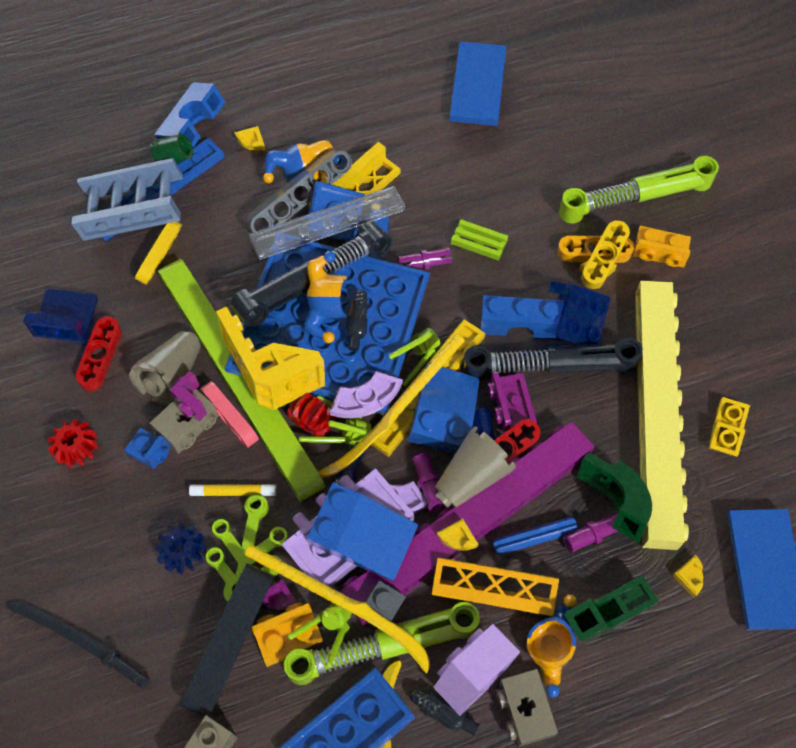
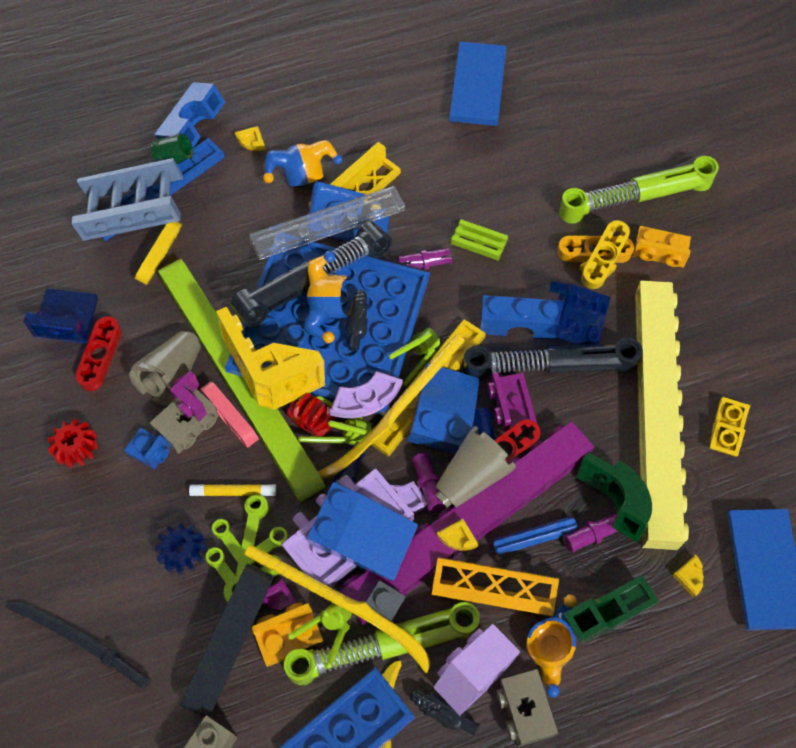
(306, 182): dark grey beam -> none

